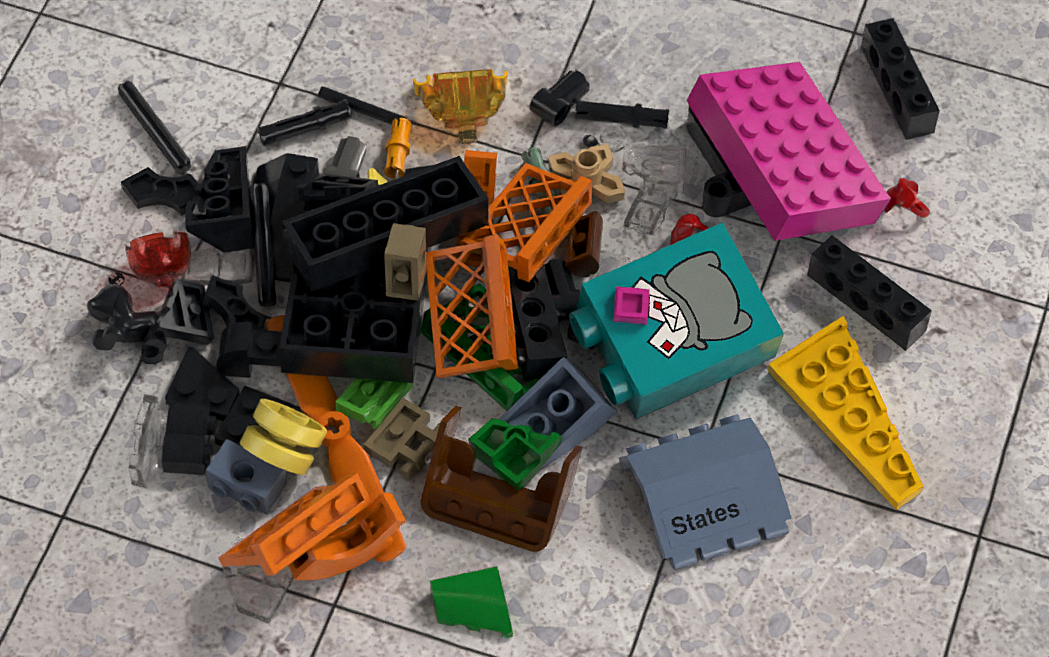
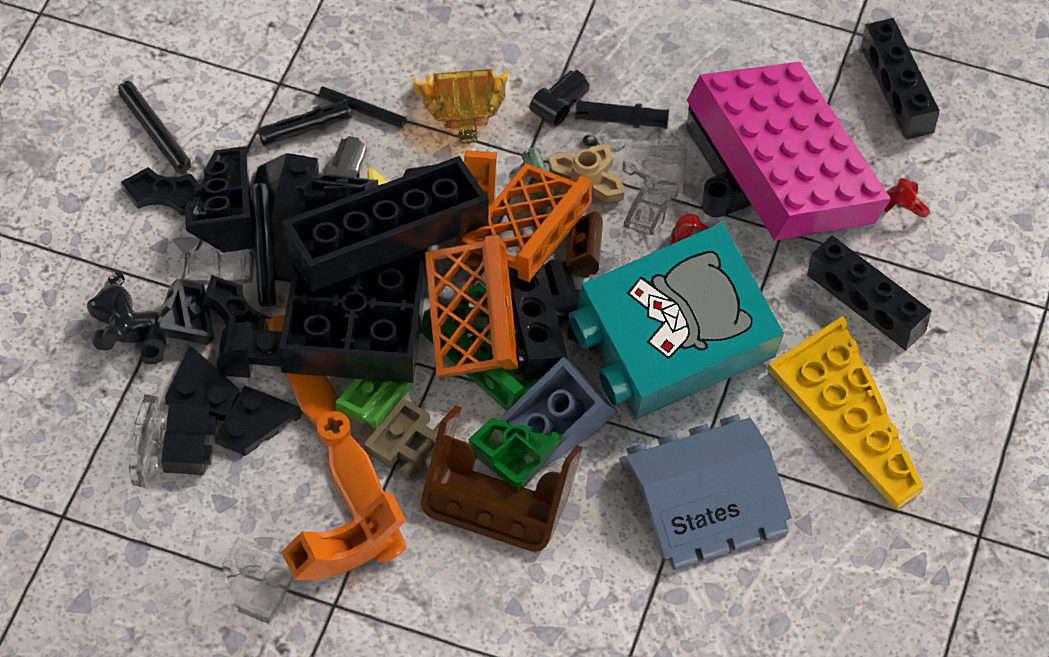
(159, 258): clear red cylinder -> none
(234, 463): sand blue brick -> none
(283, 437): light yellow wheel -> none
(299, 526): orange fence -> none
(397, 148): light orange pin -> none
(405, 261): dark tan brick -> none
(472, 600): green slope -> none
(631, 305): dark pink tile -> none

